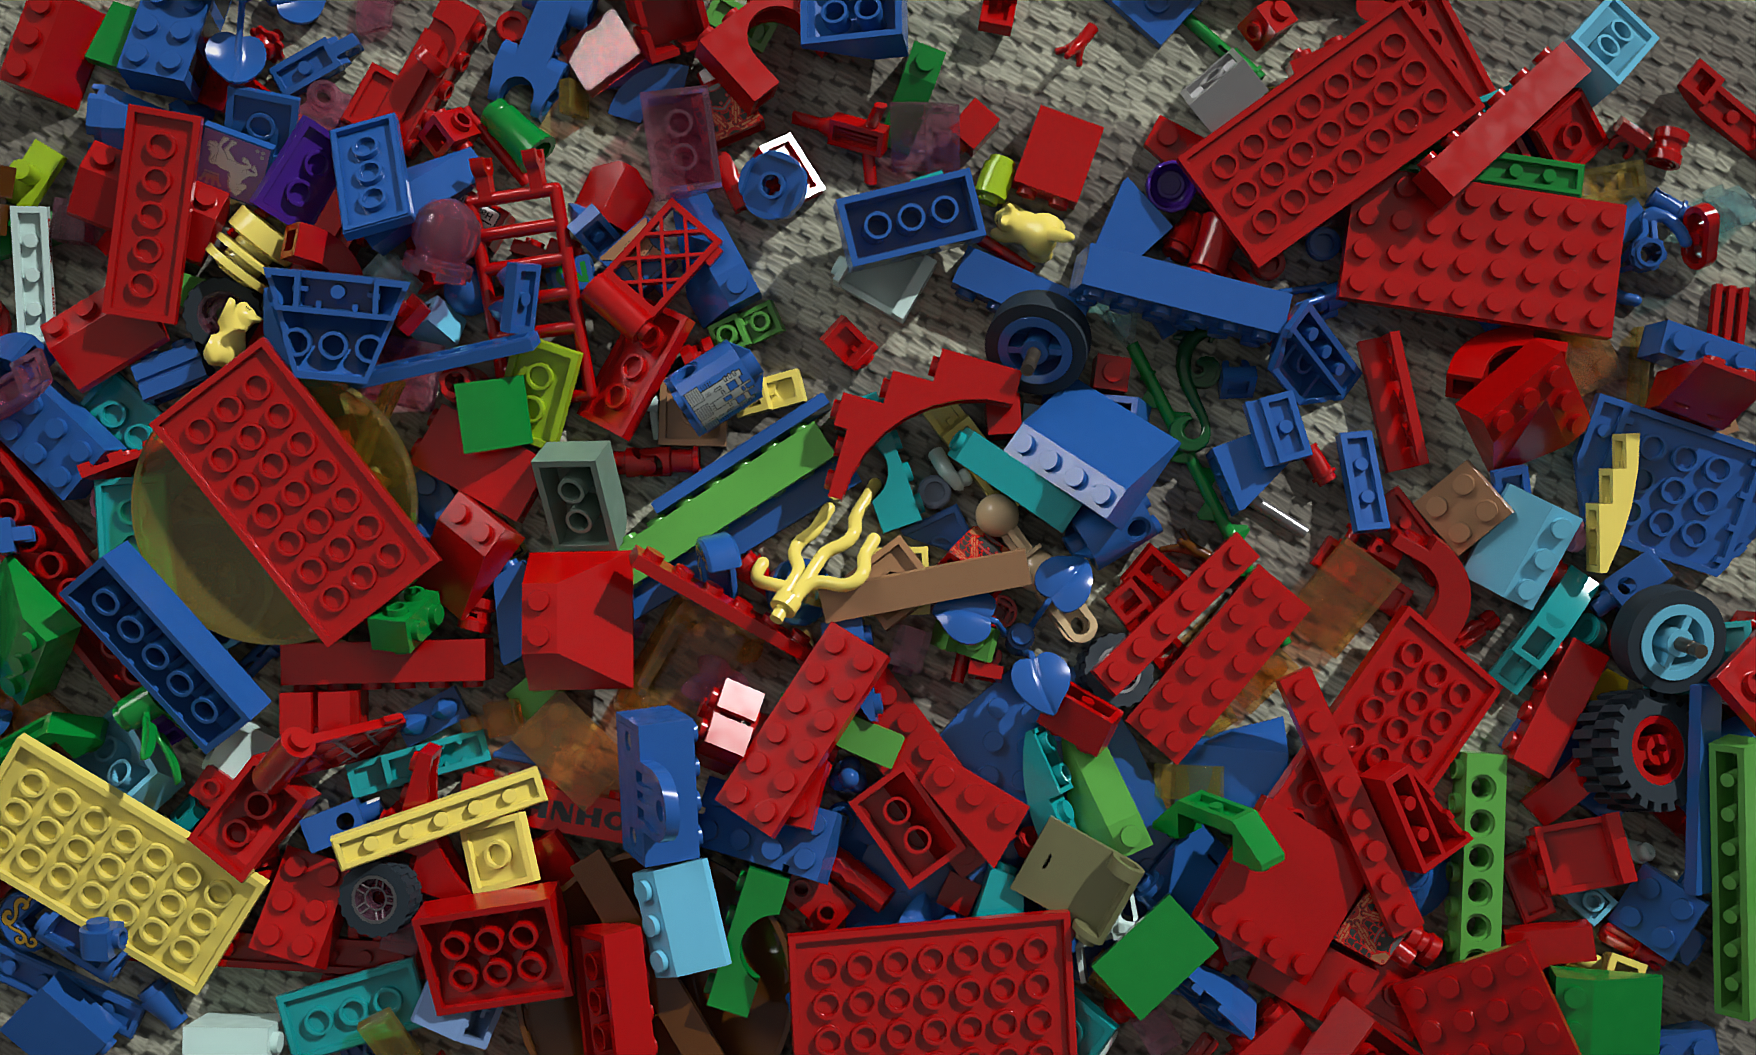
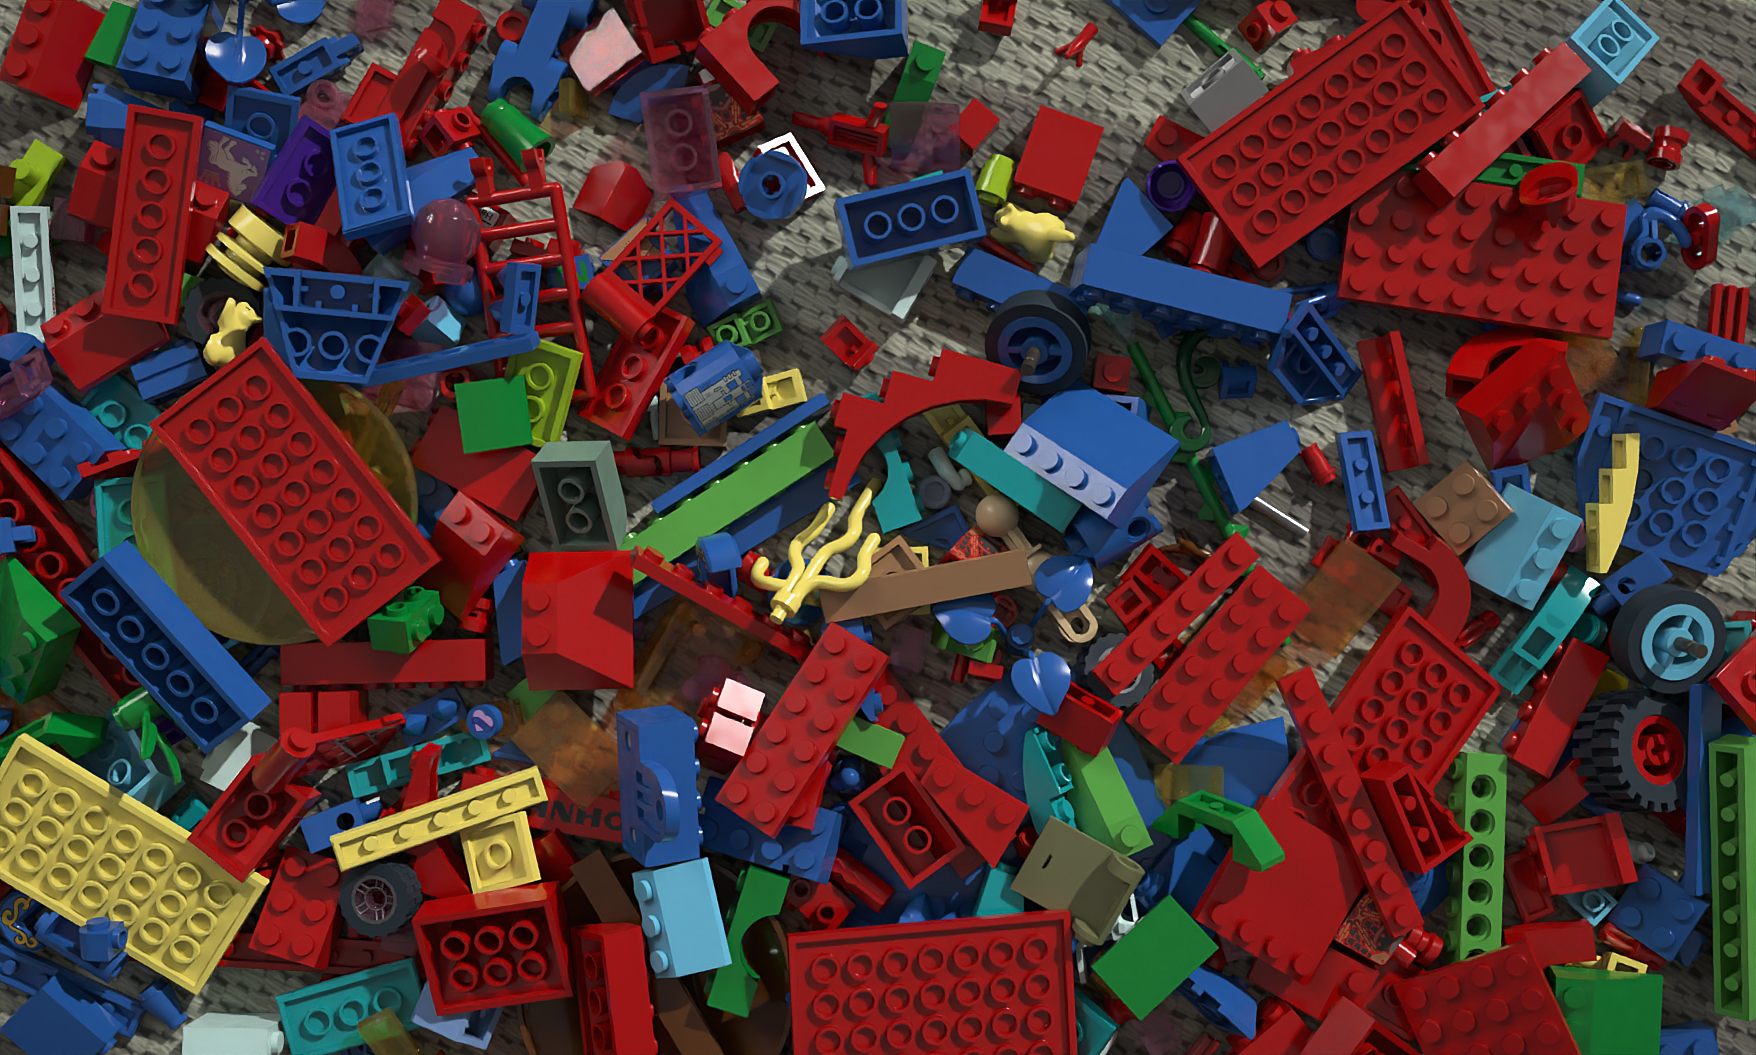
(210, 786): red bracket -> none
(484, 721): none -> blue tile
(591, 228): blue tile -> none
(958, 893): red tile -> none
(1277, 429): blue plate -> none
(1550, 191): none -> red piece

